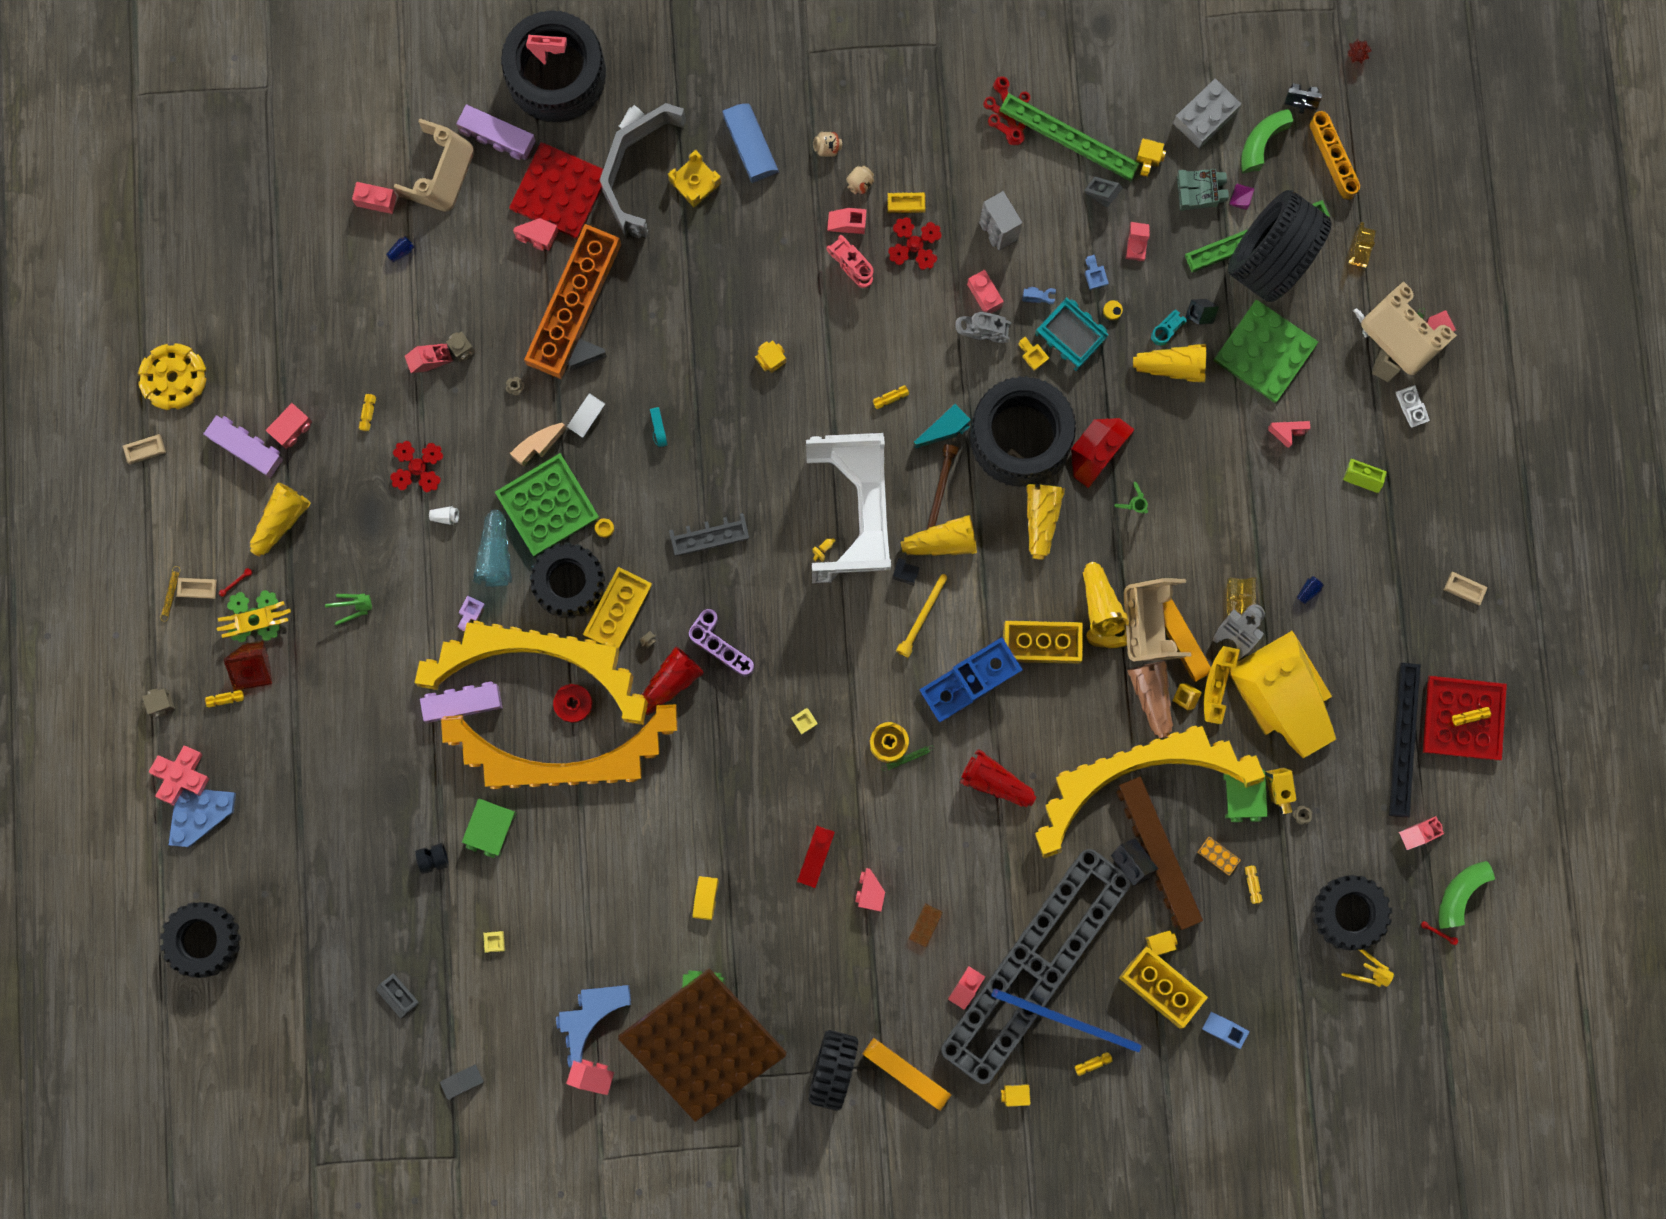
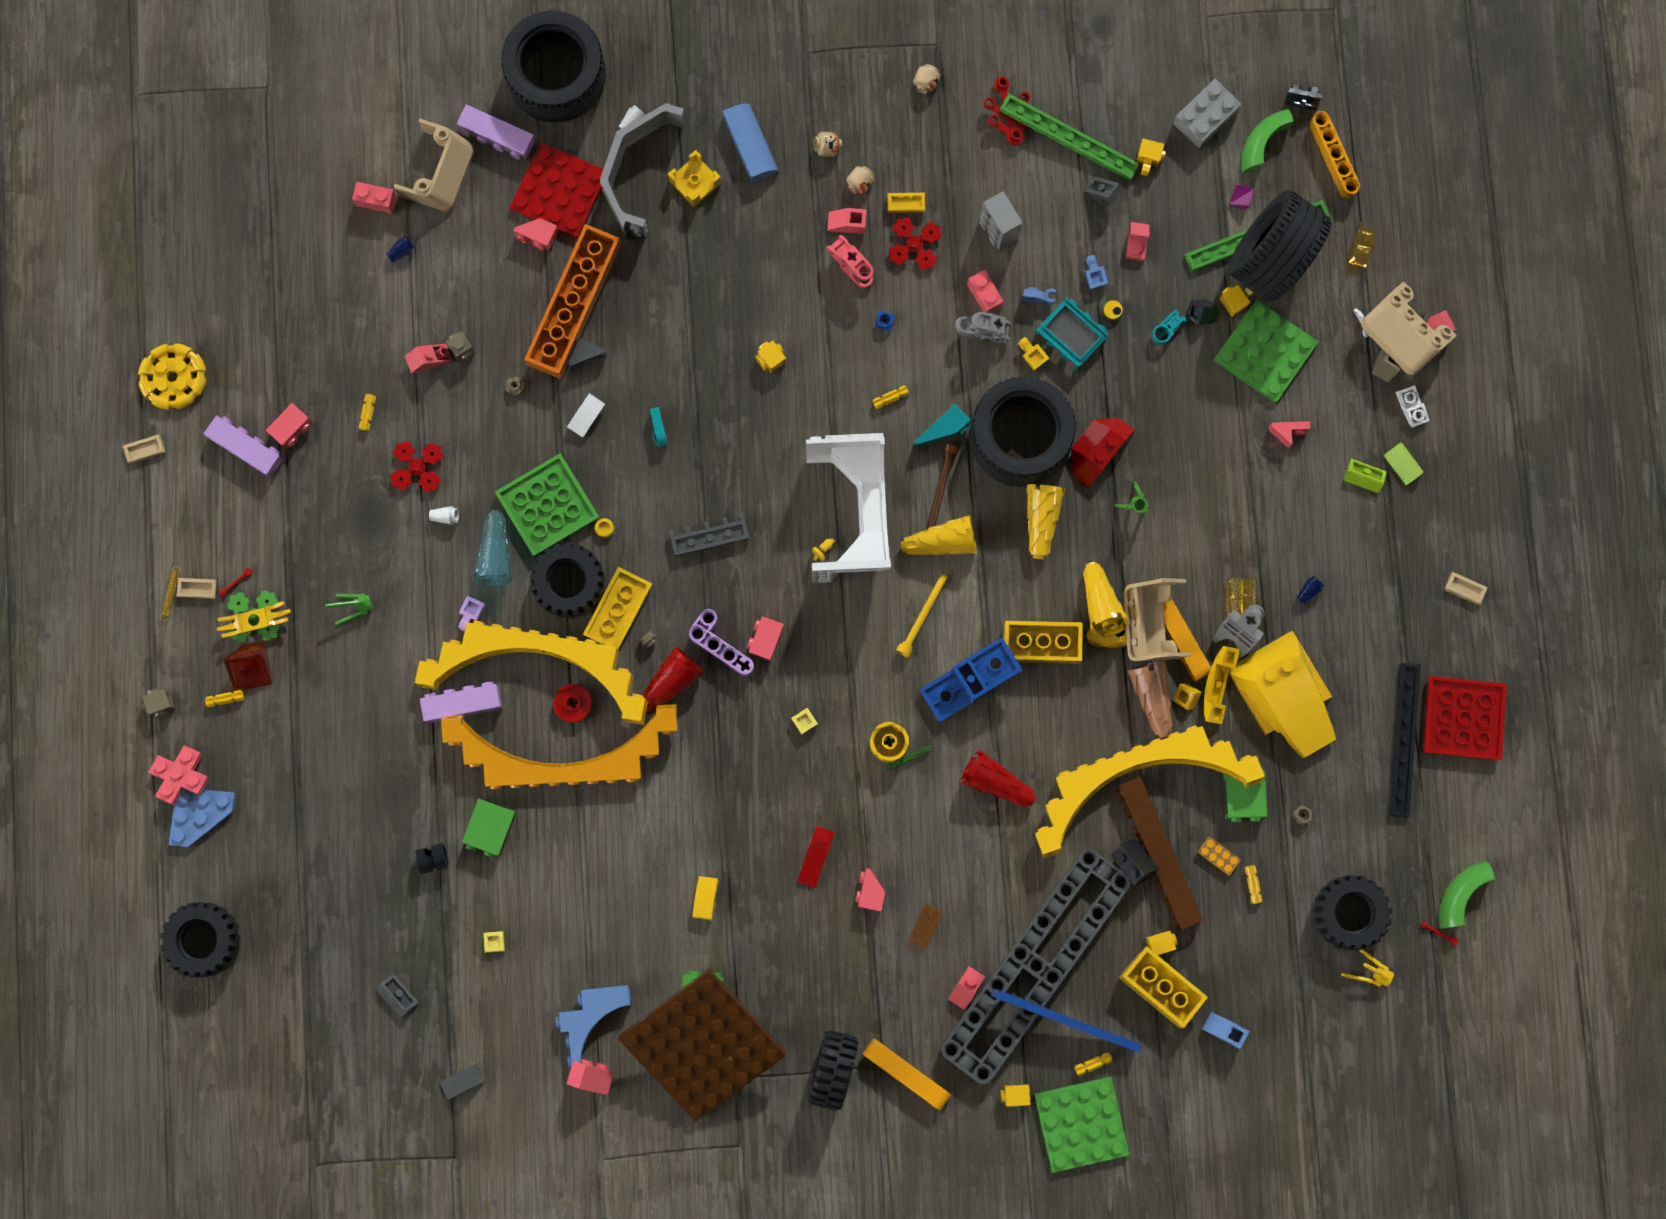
(279, 516): yellow cone -> none
(537, 443): light nougat slope -> none
(543, 44): coral slope -> none
(765, 639): none -> coral brick
(884, 316): none -> blue plate
(905, 572): black panel -> none
(926, 78): none -> tan head
(1081, 1124): none -> bright green plate
(1175, 362): yellow cone -> none
(1200, 189): sand green hips -> none
(1235, 299): none -> yellow brick
(1281, 780): yellow torso -> none
(1359, 46): clear red gear -> none
(1403, 464): none -> lime slope
(1421, 833): coral slope -> none
(1471, 716): yellow axle -> none

